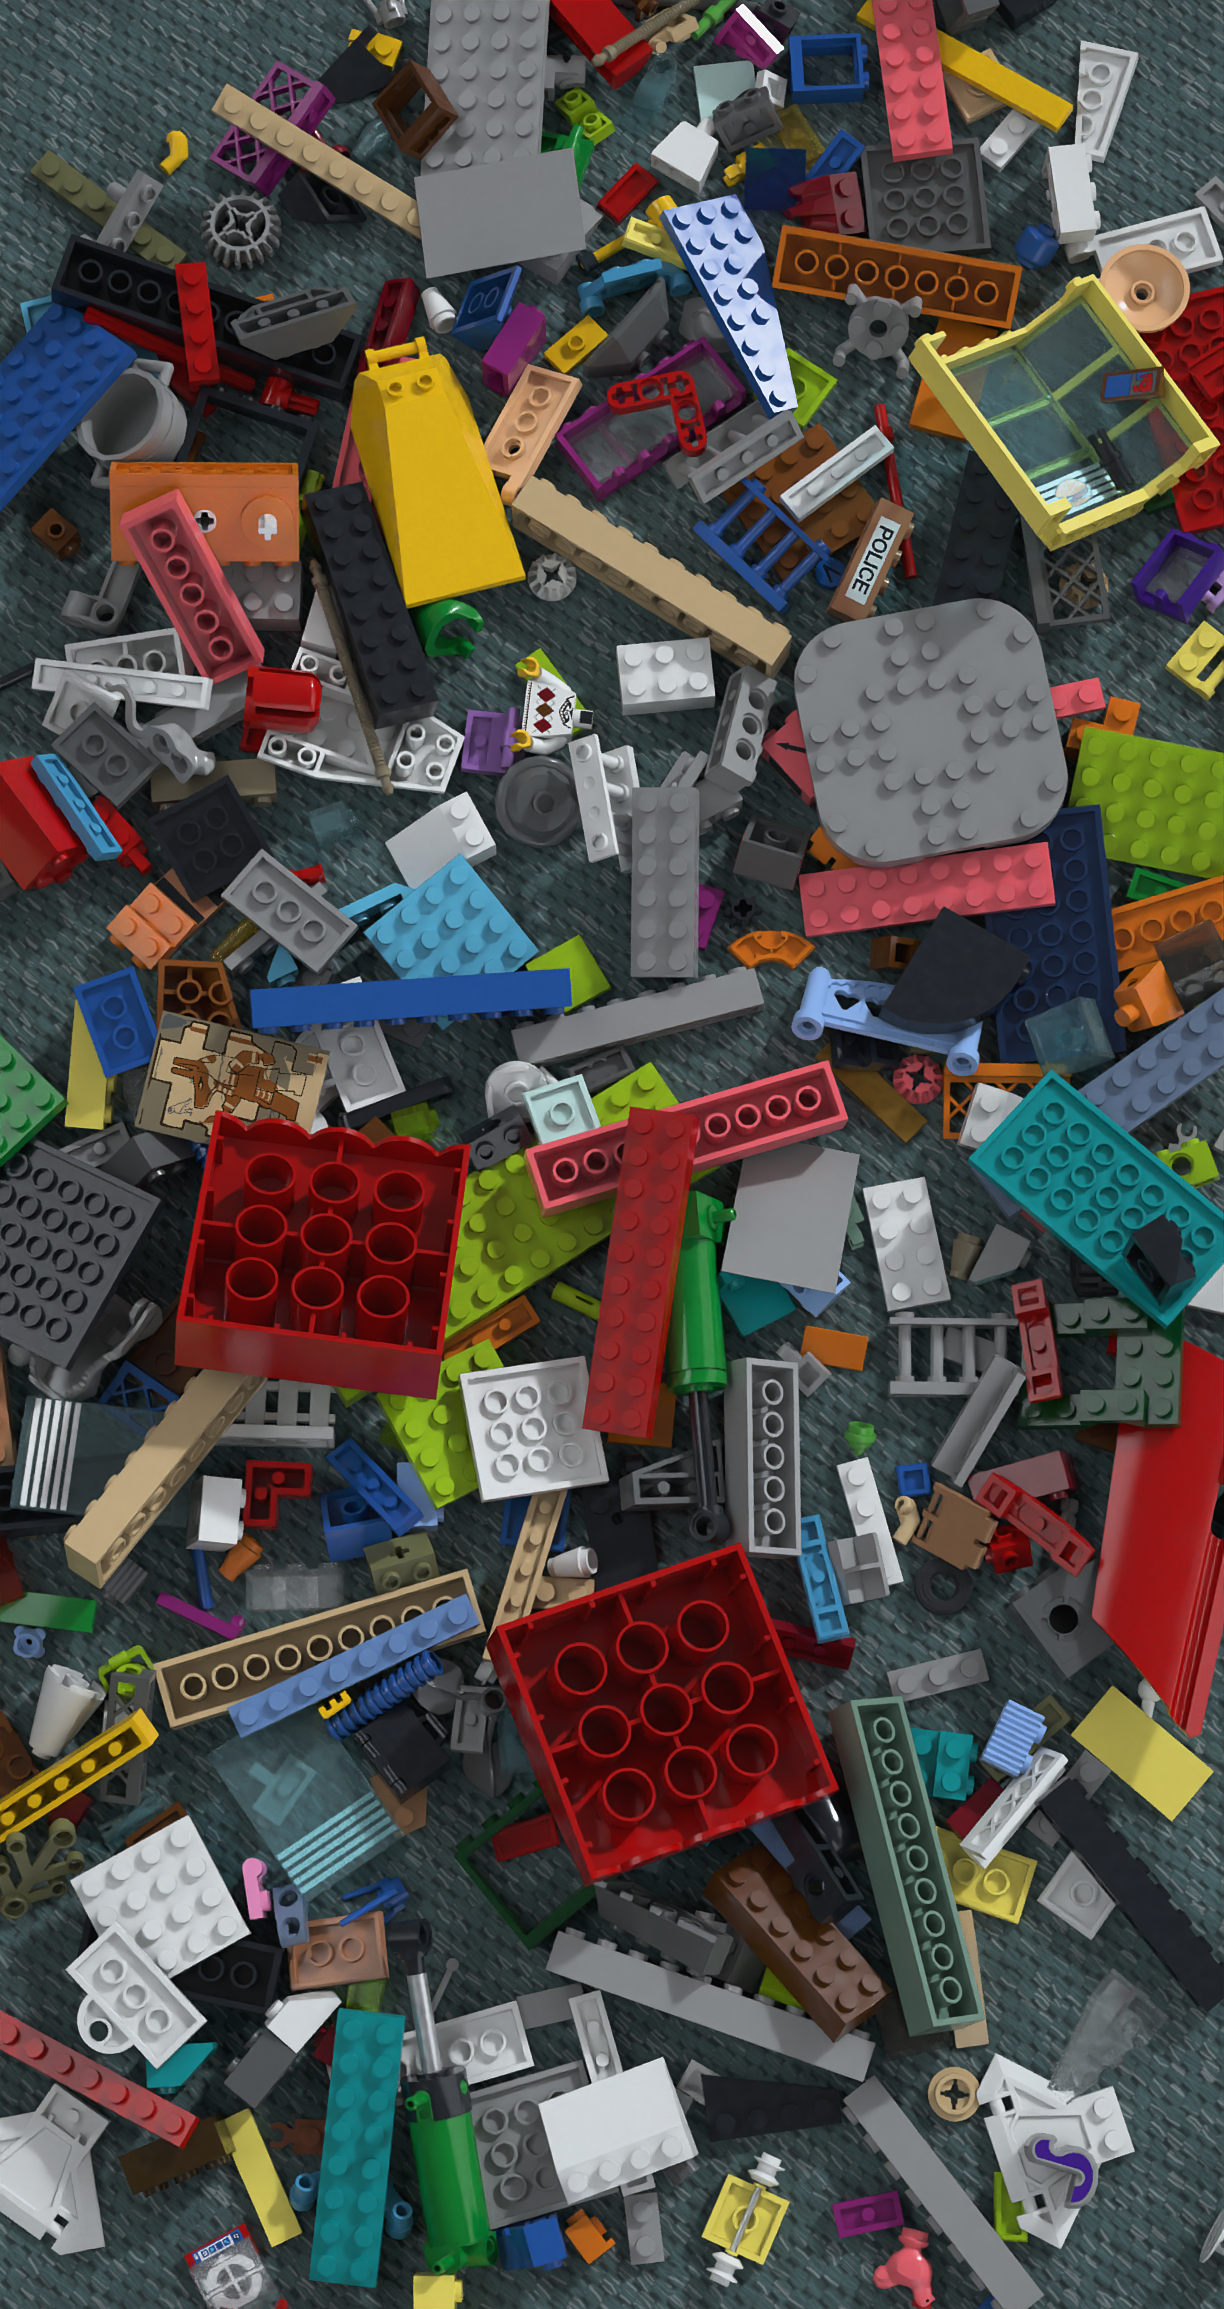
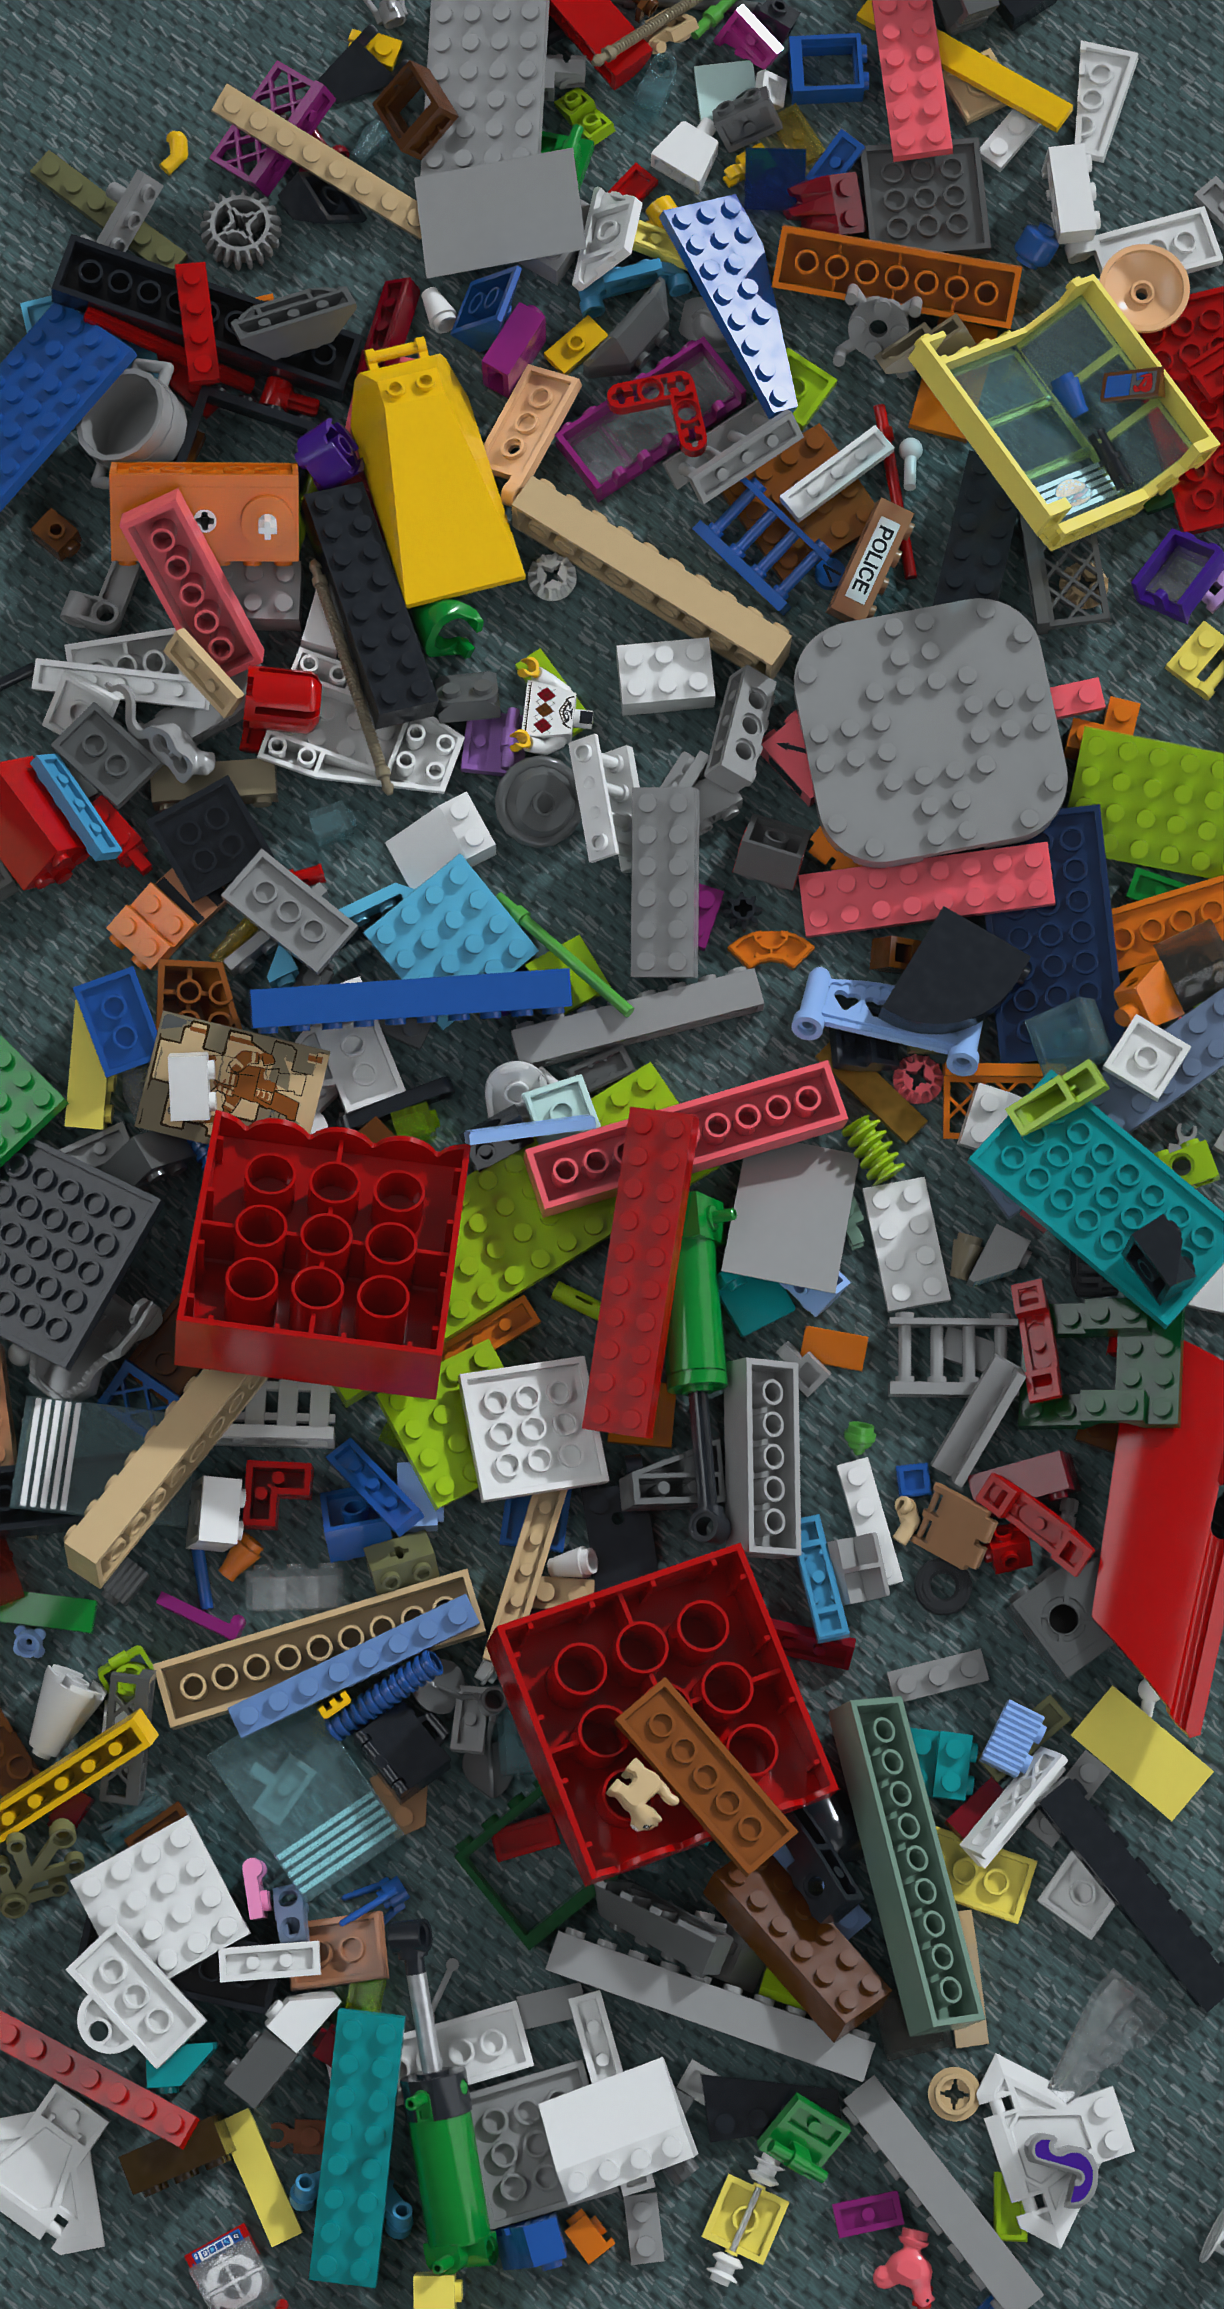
(190, 1086): none -> white brick
(204, 673): none -> tan plate
(269, 1961): none -> white plate
(329, 455): none -> dark purple brick
(468, 697): none -> dark grey slope
(523, 919): none -> bright green bar
(529, 1129): none -> light blue tile
(608, 235): none -> white wing
(633, 1797): none -> tan animal
(705, 1777): none -> dark orange plate
(804, 2137): none -> green plate
(872, 1149): none -> lime piece
(895, 357): none -> dark tan slope
(910, 450): none -> white bar
(1057, 1098): none -> lime slope
(1069, 394): none -> blue cone
(1146, 1057): none -> white plate

